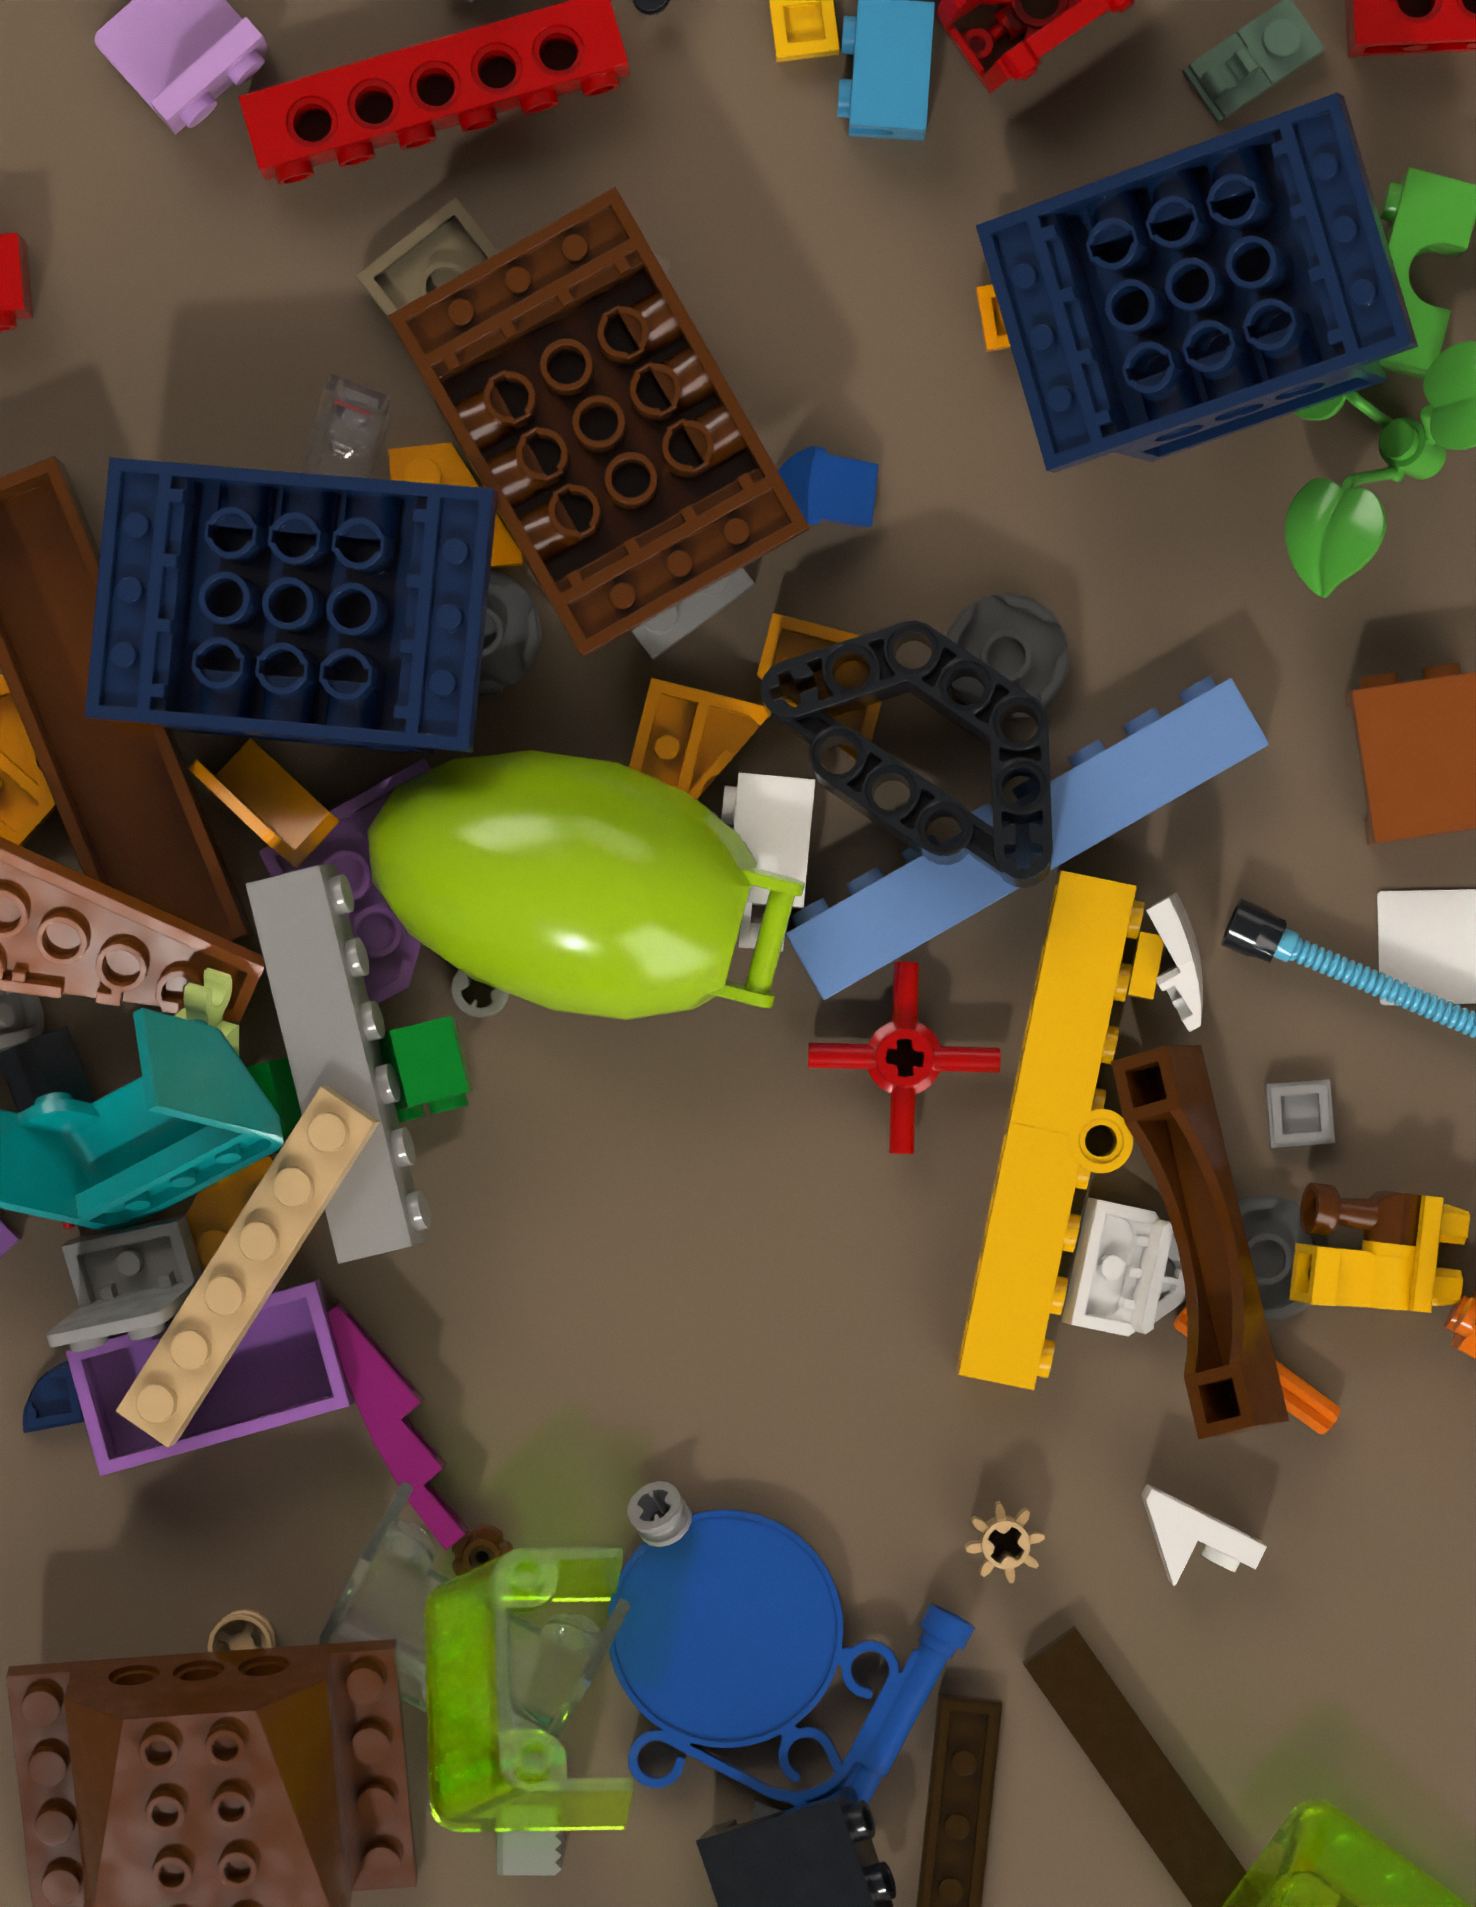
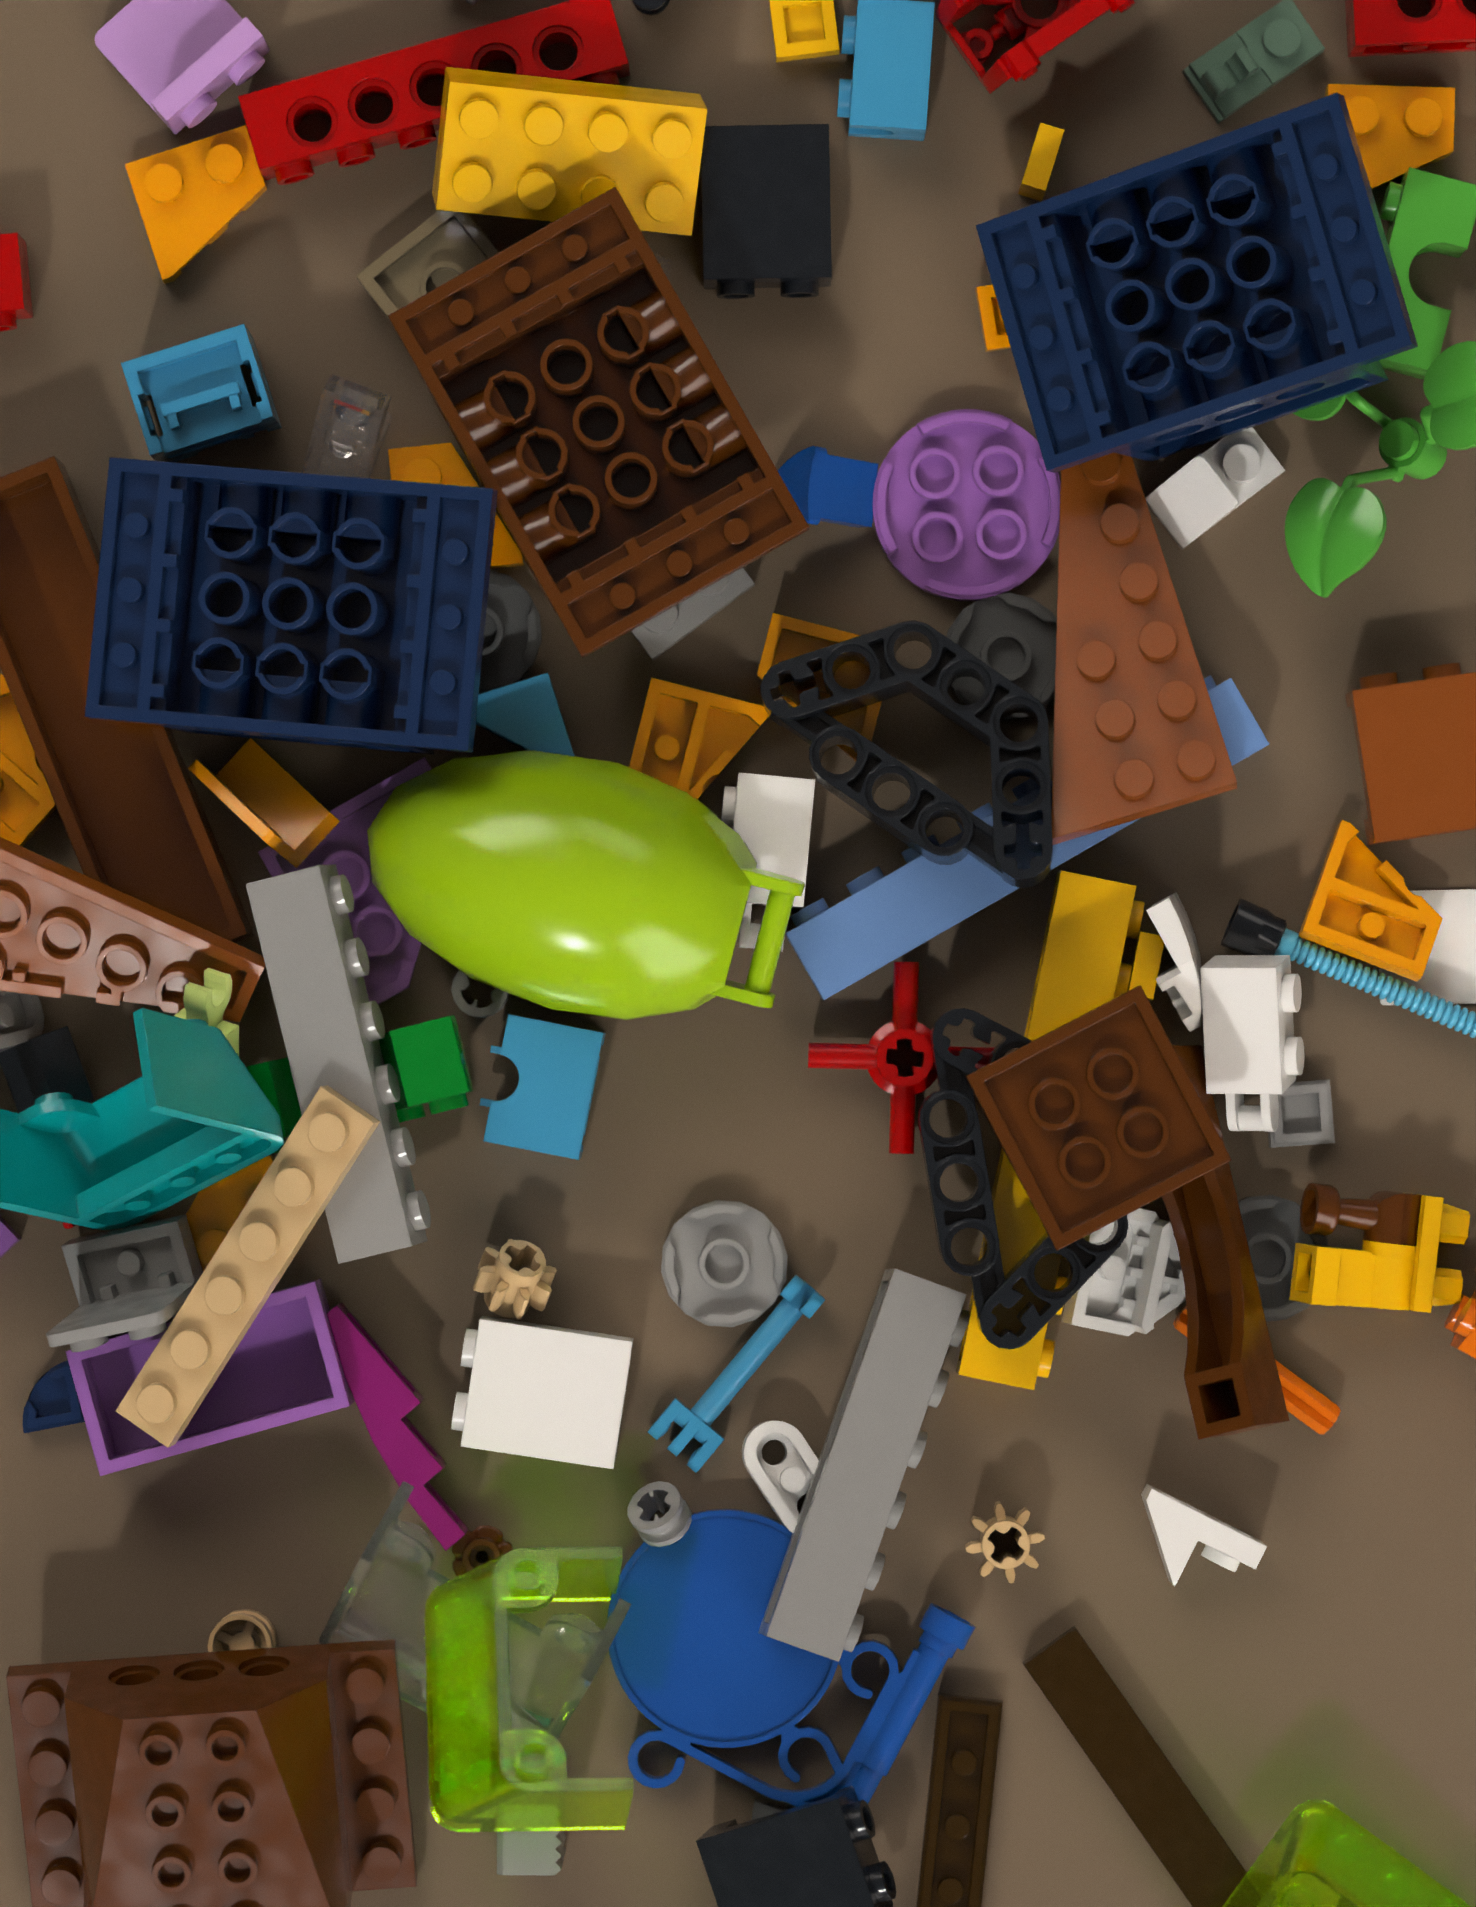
(194, 195): none -> light orange wing
(200, 394): none -> dark azure piece
(514, 1279): none -> tan gear
(526, 715): none -> dark azure slope
(543, 1391): none -> white brick
(553, 1090): none -> dark azure piece
(557, 143): none -> yellow brick
(696, 1422): none -> dark azure hinge
(724, 1263): none -> light grey tile
(766, 209): none -> black panel
(787, 1480): none -> white plate
(863, 1465): none -> light grey brick
(966, 505): none -> medium lavender tile
(977, 1210): none -> black piece
(1041, 161): none -> yellow tile
(1098, 1118): none -> reddish brown plate
(1128, 685): none -> dark orange wing
(1213, 485): none -> white slope
(1251, 1034): none -> white brick
(1368, 910): none -> light orange wing
(1399, 126): none -> light orange wing

